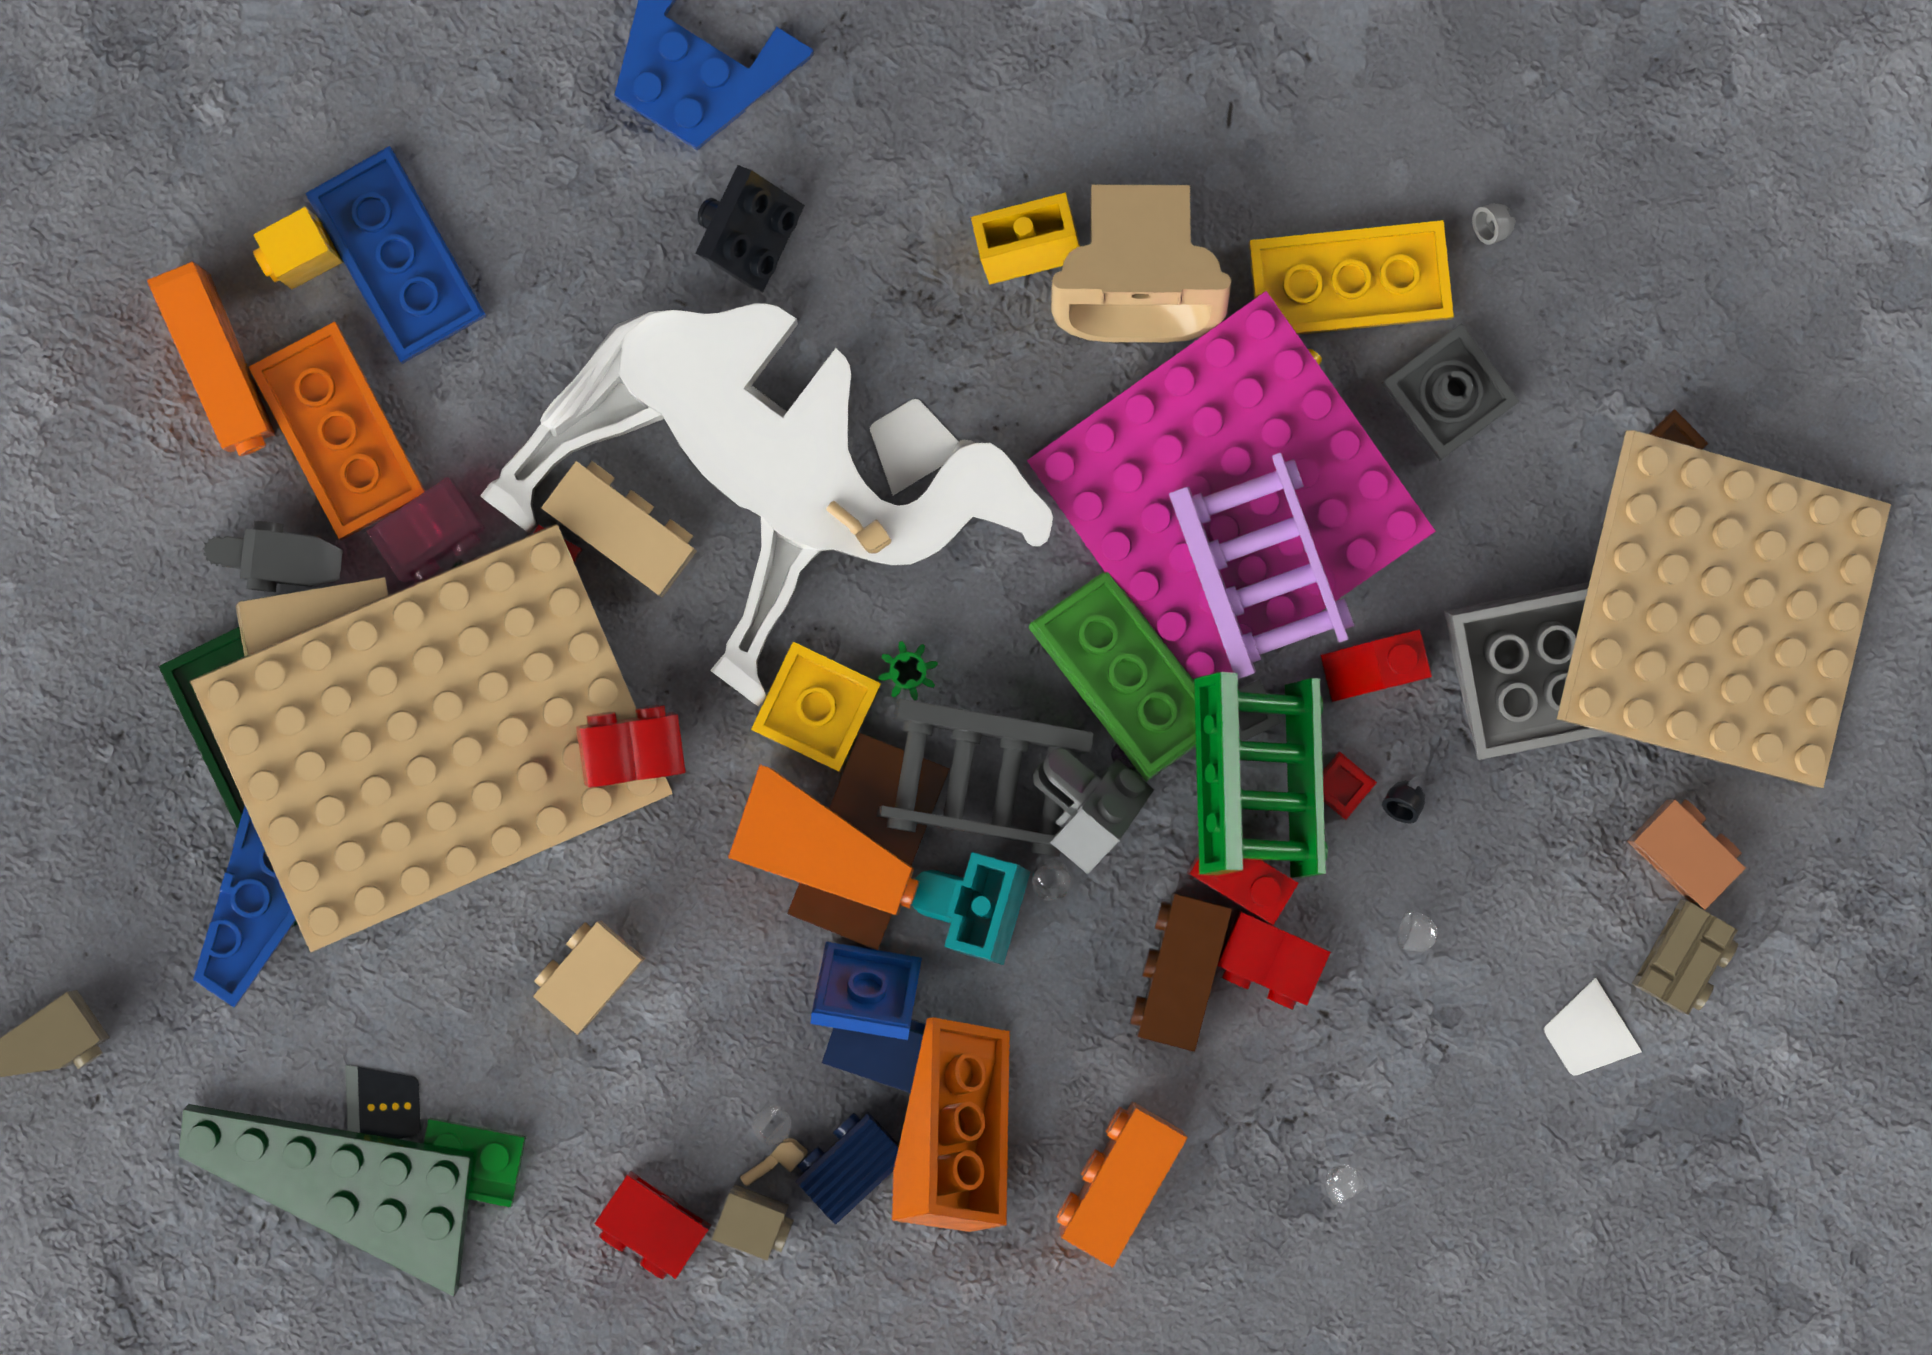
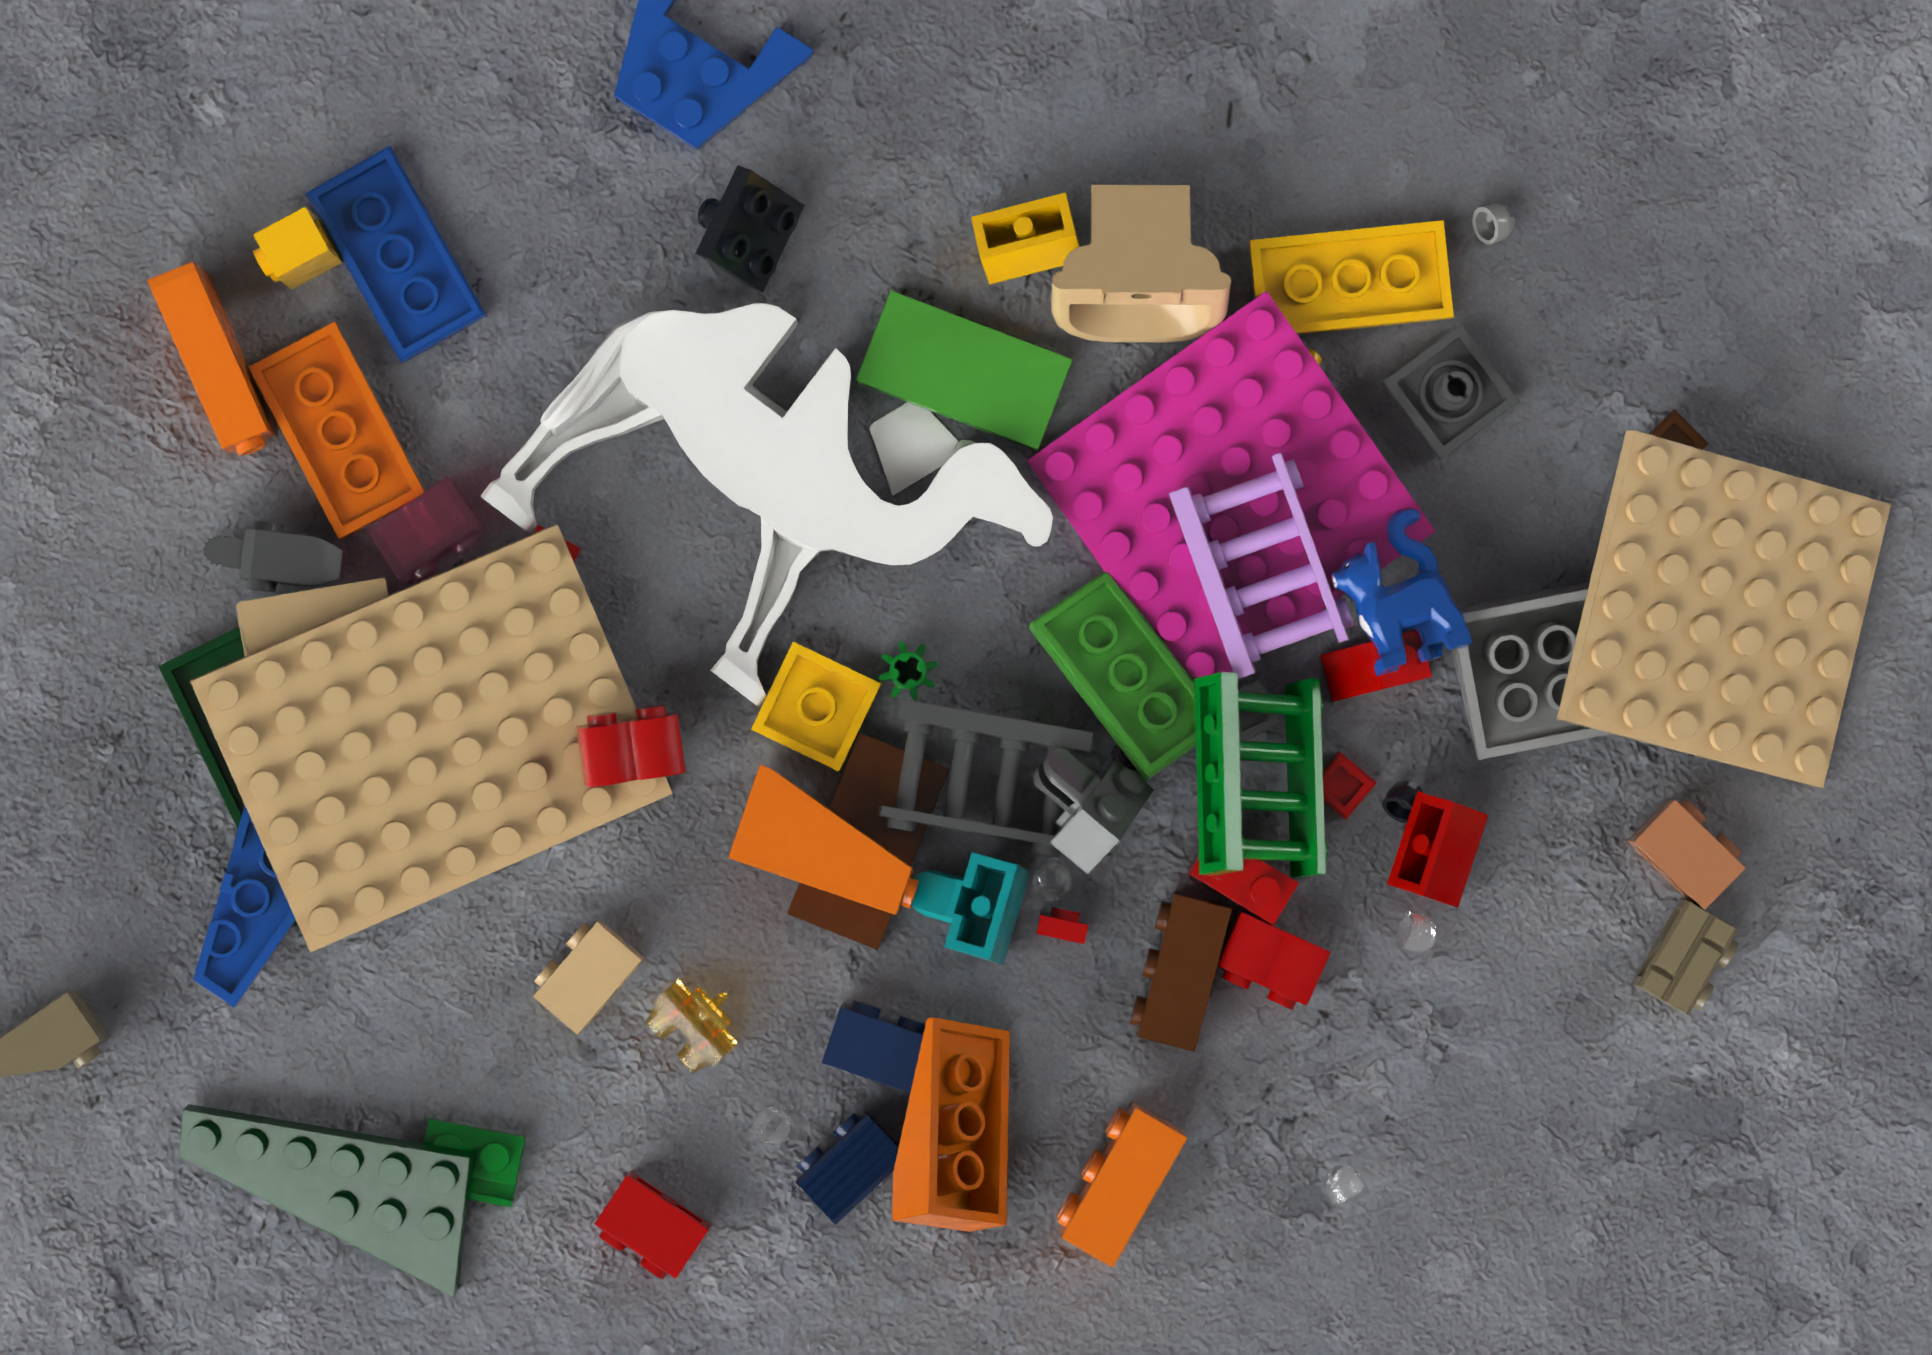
(382, 1103): black sticker -> none
(620, 526): tan brick -> none
(698, 1020): none -> clear yellow hips
(753, 1223): dark tan brick -> none
(788, 1154): tan hand -> none
(866, 990): blue tile -> none
(872, 537): tan hand -> none
(964, 370): none -> bright green tile
(1062, 925): none -> red plate
(1413, 604): none -> blue animal
(1437, 849): none -> red brick
(1590, 1032): white sticker -> none

